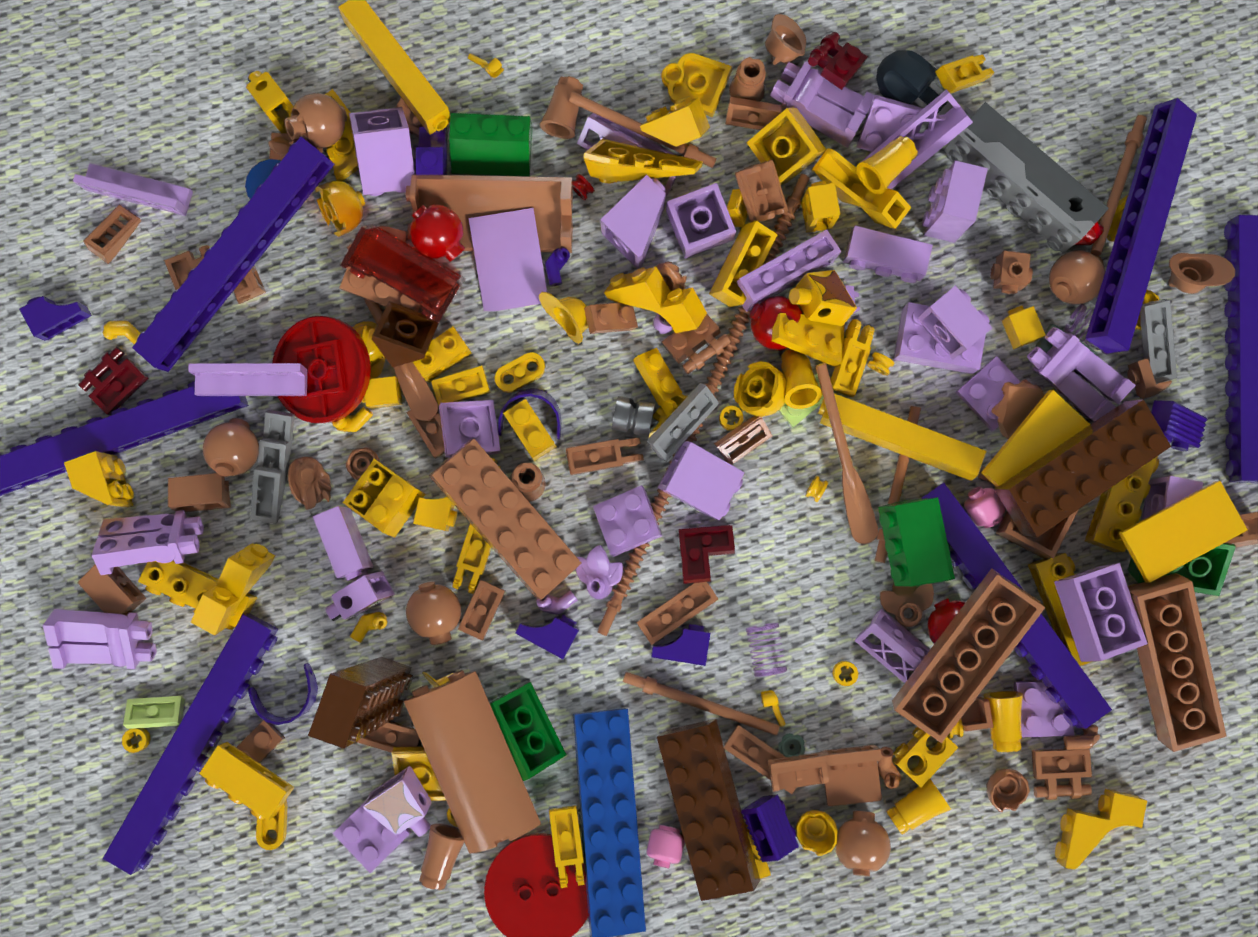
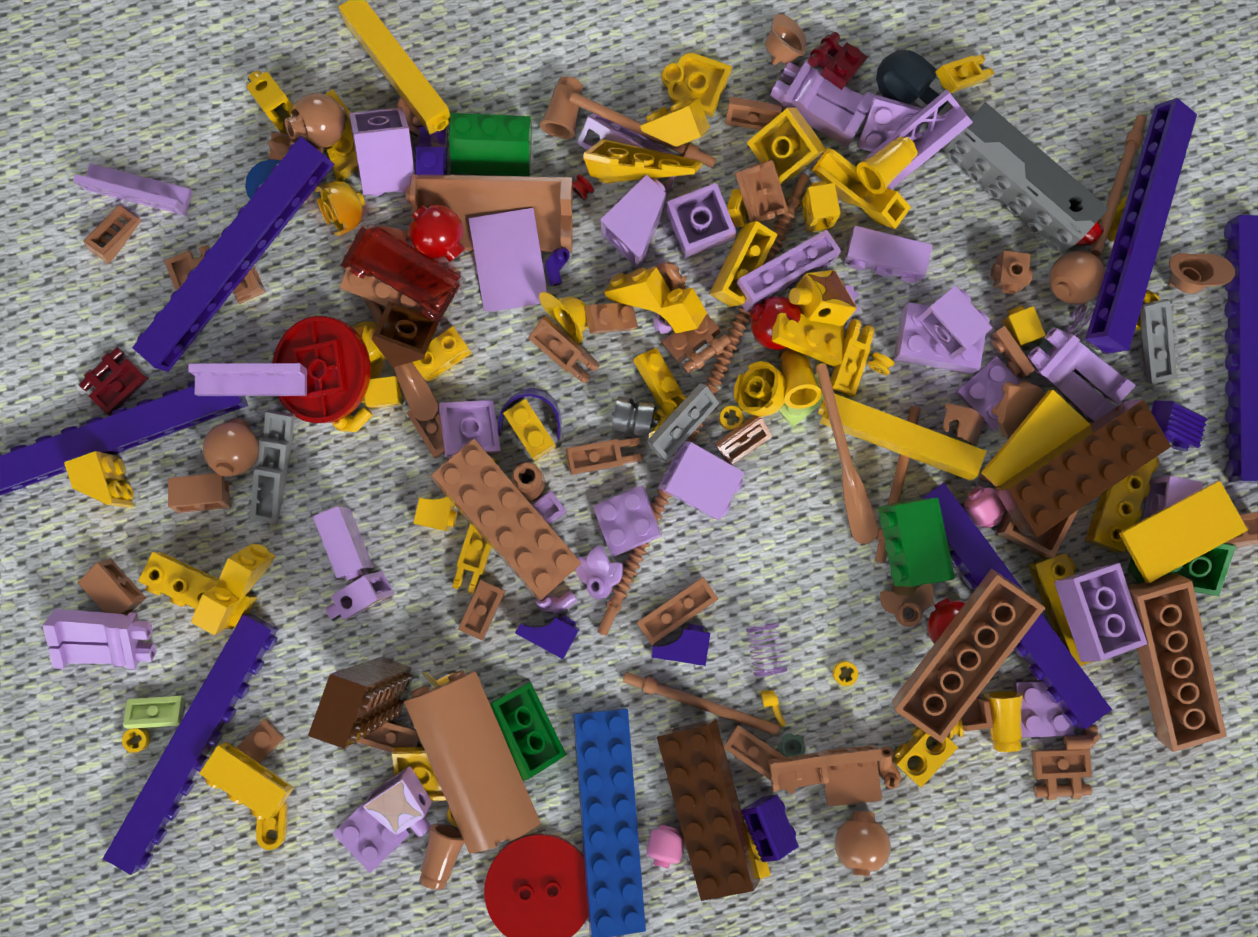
(48, 319): dark purple arch -> none
(120, 328): yellow arm -> none
(146, 540): lavender hips -> none
(269, 717): dark purple piece -> none
(308, 481): nougat hat -> none
(355, 460): nougat plate -> none
(368, 622): yellow arm -> none
(383, 498): yellow slope -> none
(433, 612): nougat brick -> none
(461, 385): yellow plate -> none
(493, 68): yellow hand -> none
(518, 369): yellow plate -> none
(549, 507): none -> lavender tile
(562, 349): none -> nougat hinge
(567, 842): yellow hinge -> none
(698, 545): dark red plate -> none
(749, 80): nougat plant -> none
(816, 488): yellow bush -> none
(817, 832): yellow hair -> none
(893, 640): lavender fence -> none
(918, 807): yellow plant -> none
(954, 201): lavender brick -> none
(968, 422): none -> nougat hinge
(1005, 343): none -> nougat plate
(1007, 789): nougat hair -> none
(1085, 830): yellow arch -> none
(1142, 376): nougat plate -> none

